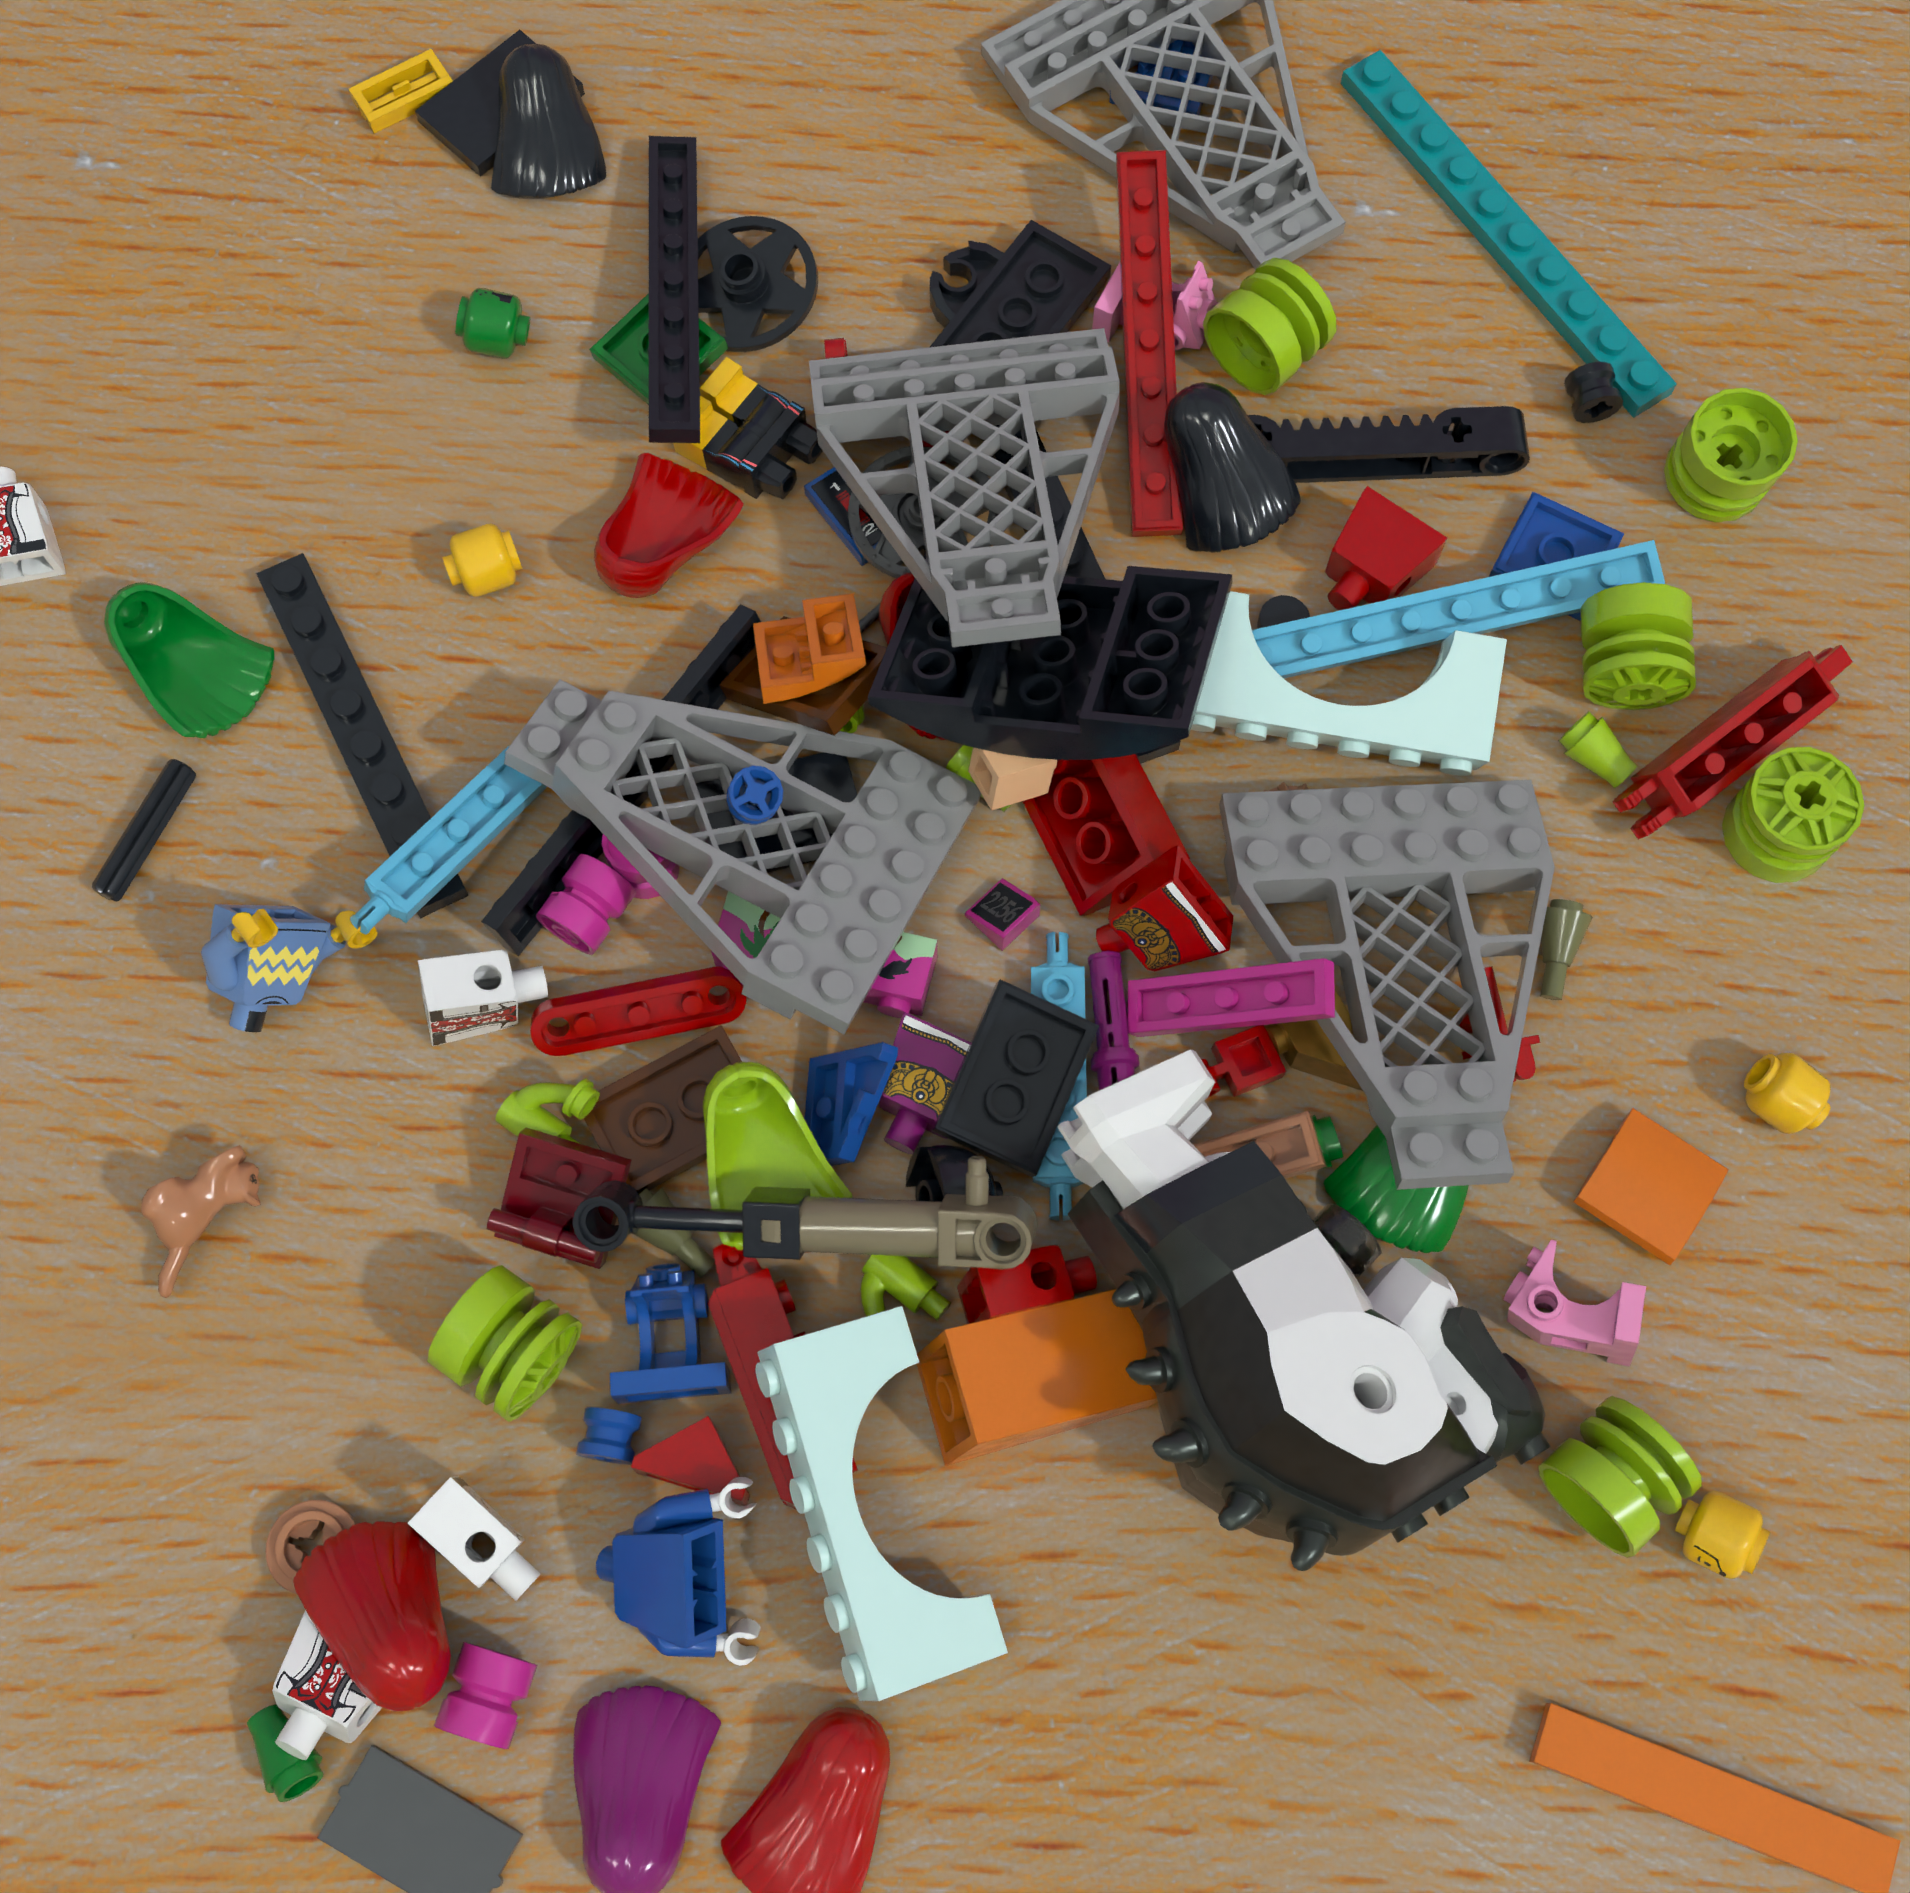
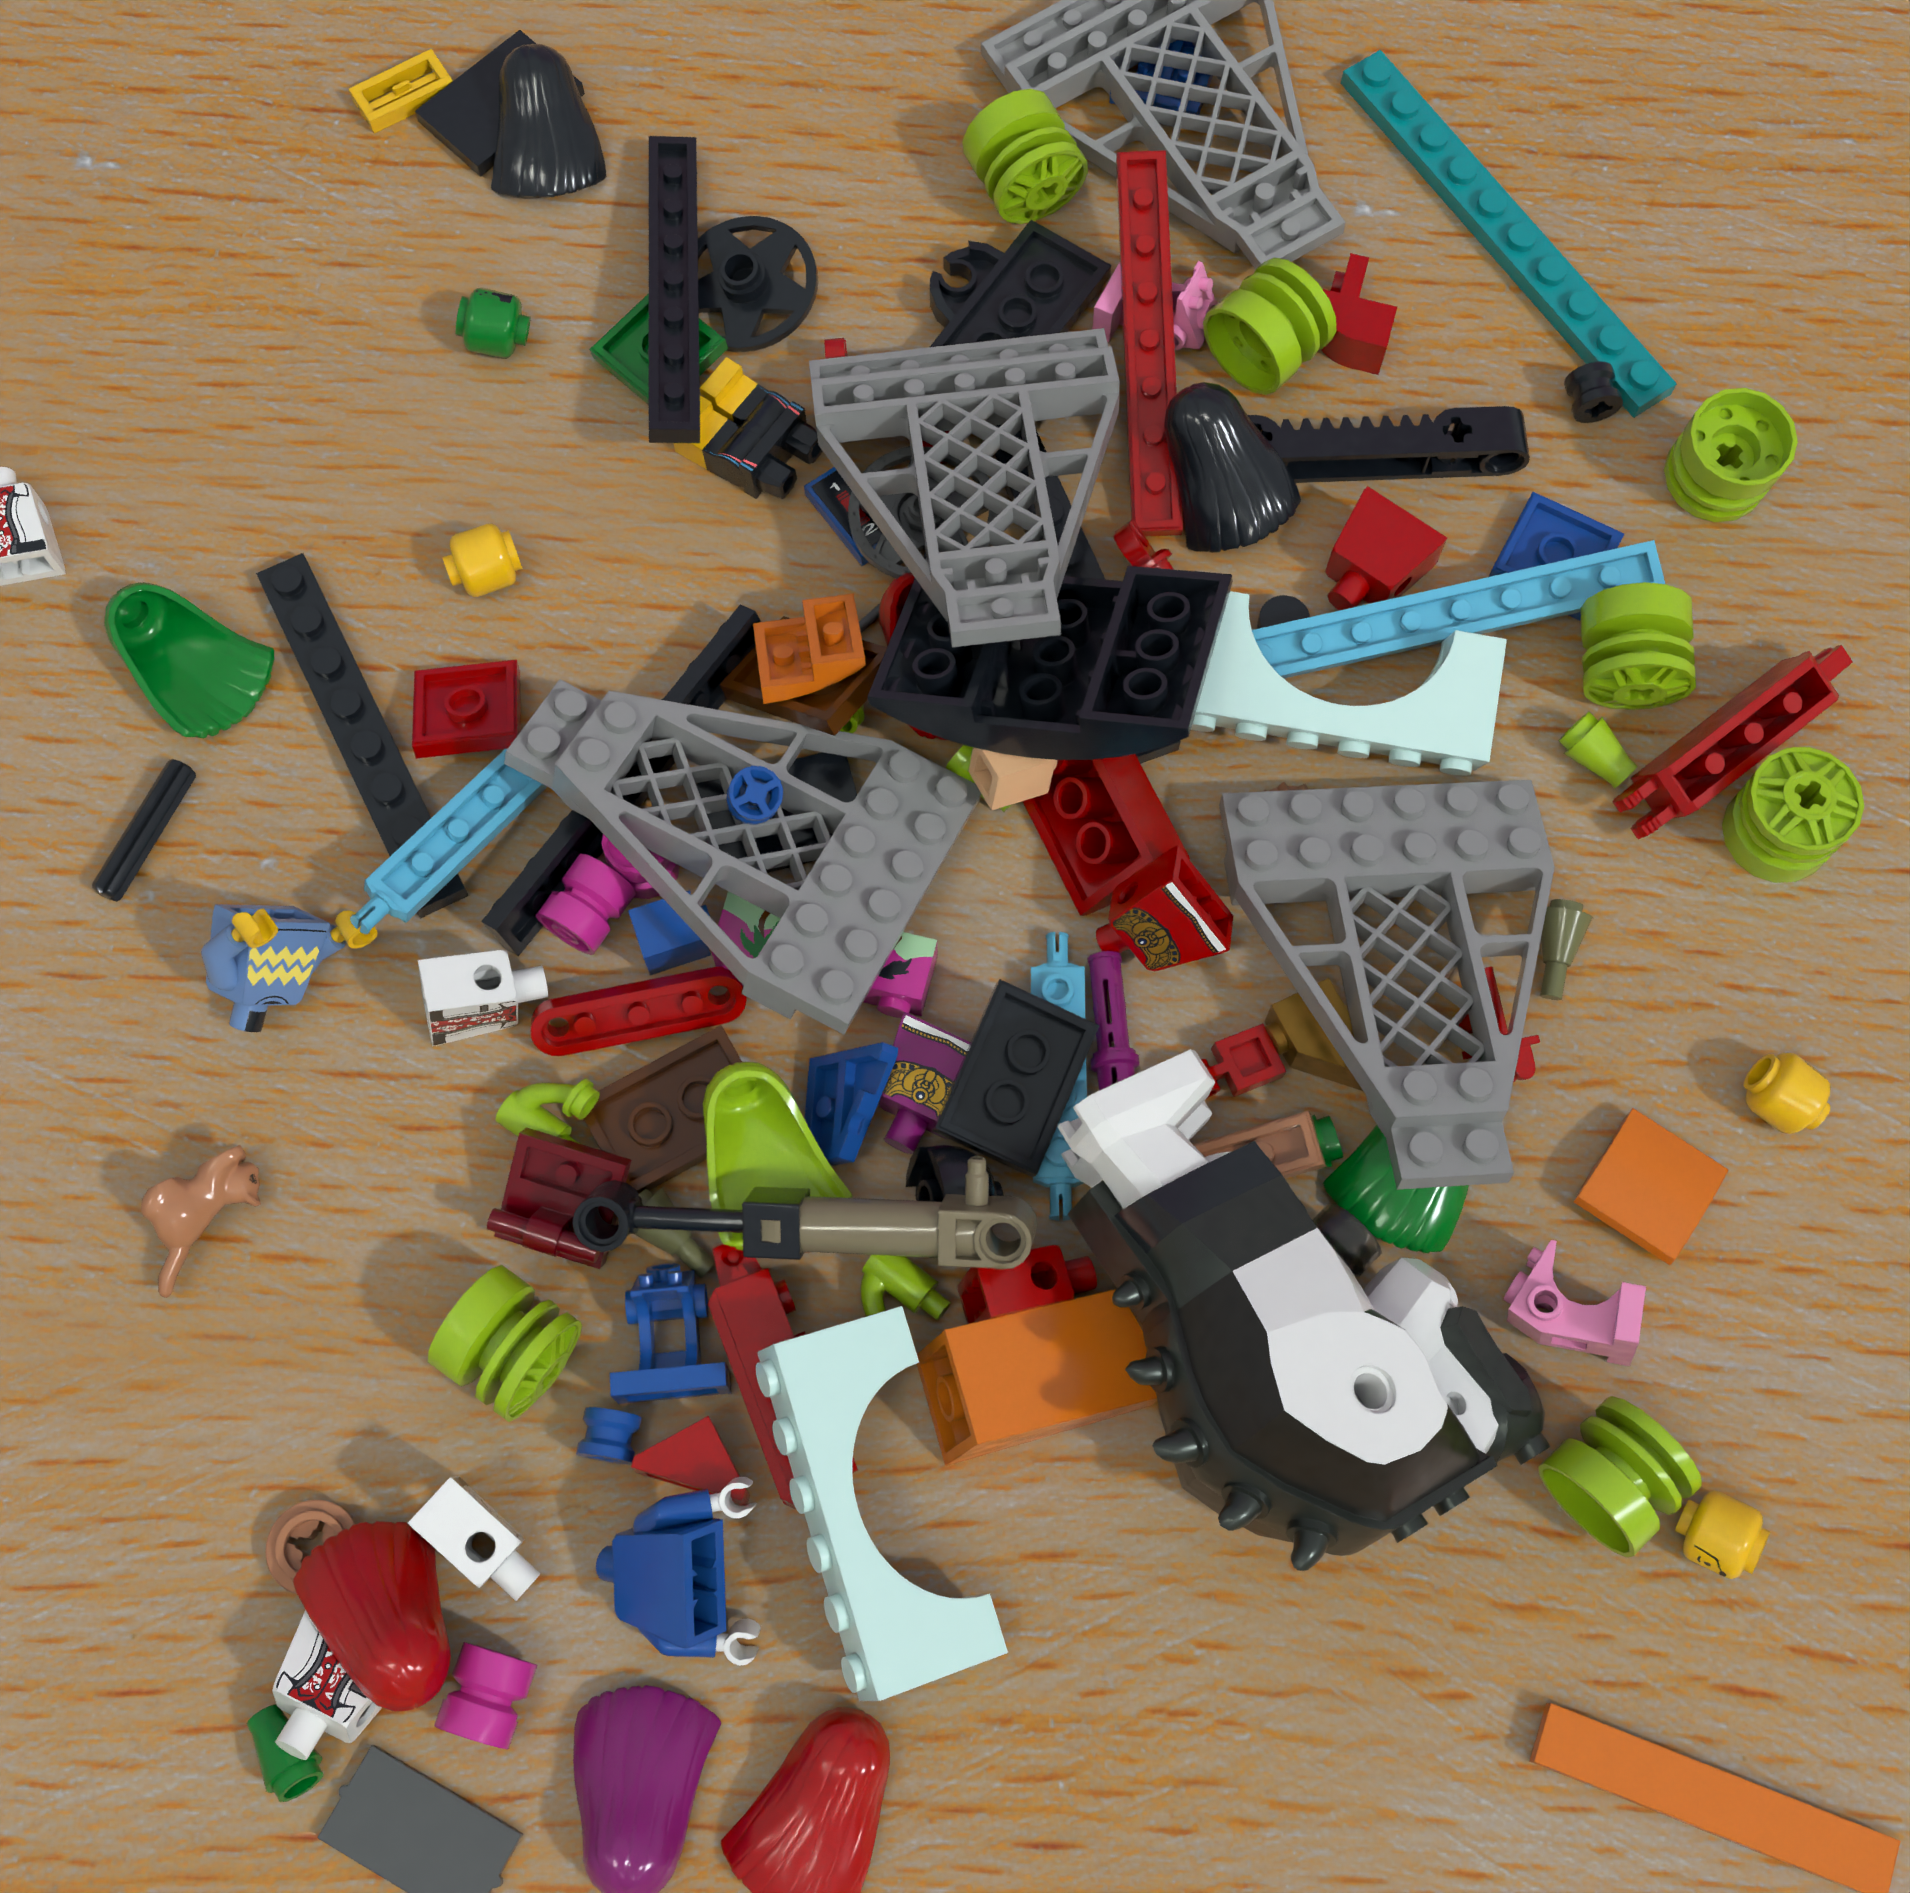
(466, 708): none -> red tile
(660, 526): red hair -> none
(666, 937): none -> blue brick
(1003, 913): slope -> none
(1024, 156): none -> lime wheel
(1138, 549): none -> red piece
(1232, 998): dark pink plate -> none
(1360, 323): none -> red brick

